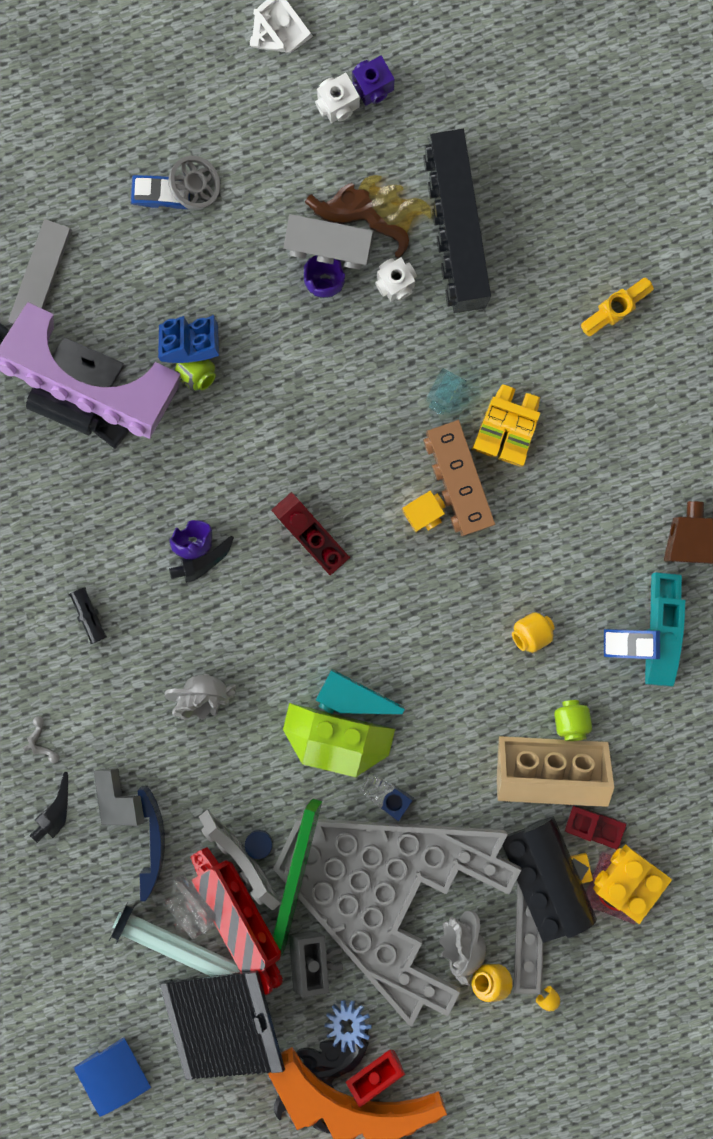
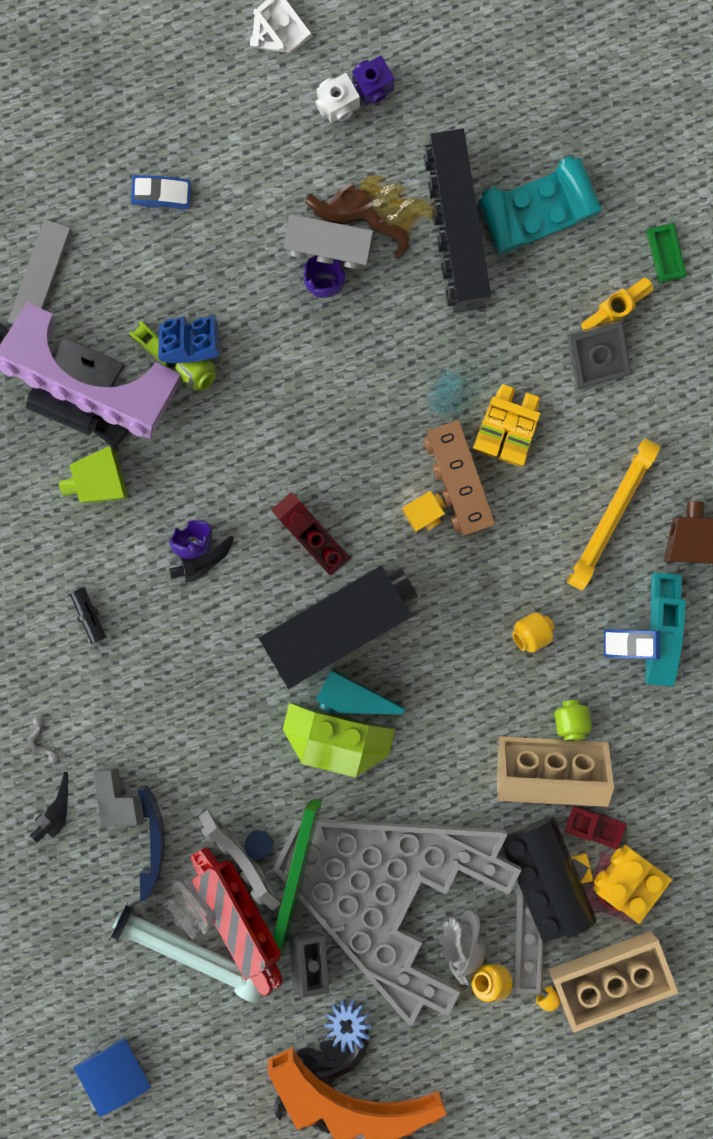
(96, 478): none -> lime torso
(152, 345): none -> lime bar
(194, 182): light grey wheel -> none
(200, 697): light grey hair -> none
(221, 1025): black door -> none
(339, 624): none -> black brick
(375, 1077): red slope -> none
(386, 795): leg -> none
(395, 288): white brick -> none
(539, 206): none -> teal piece
(586, 564): none -> yellow piece
(599, 354): none -> dark grey tile
(613, 981): none -> tan brick
(666, 253): none -> green tile

